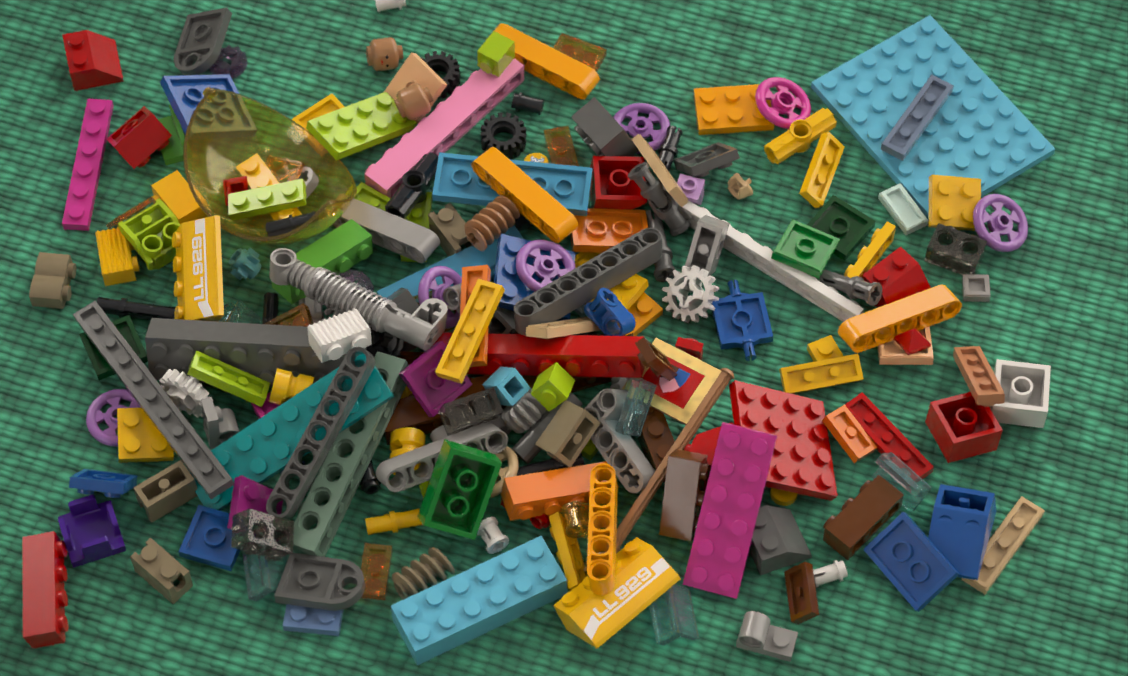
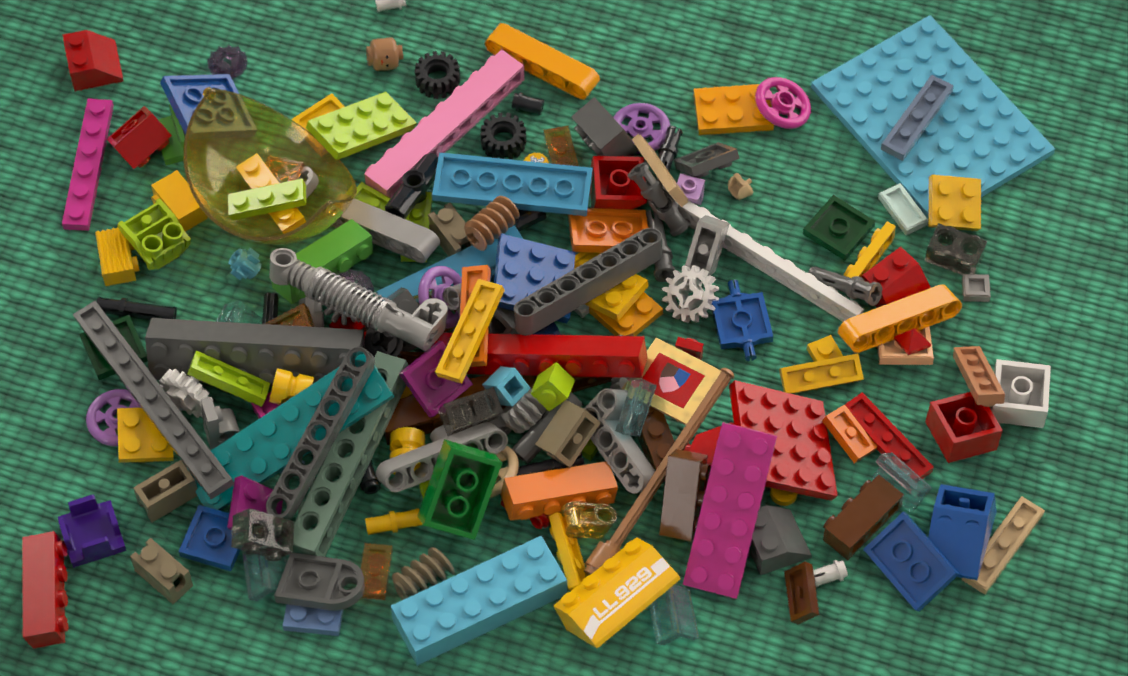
(52, 280): dark tan brick -> none
(108, 482): blue plate -> none
(132, 211): clear orange window -> none
(198, 270): yellow slope -> none
(201, 40): dark grey plate -> none
(234, 185): red slope -> none
(286, 225): black axle -> none
(338, 335): white brick -> none
(413, 101): medium nougat head -> none
(416, 71): light nougat plate -> none
(492, 535): white bush -> none
(496, 54): lime brick -> none
(526, 194): light orange beam -> none
(532, 250): medium lavender plate -> none
(561, 328): tan tile -> none
(581, 51): clear orange plate -> none
(603, 539): light orange beam -> none
(609, 313): blue piece -> none
(655, 359): reddish brown plate -> none
(761, 637): light grey plate -> none
(800, 136): yellow piece -> none
(805, 248): green tile -> none
(821, 170): yellow plate -> none
(994, 221): medium lavender plate -> none

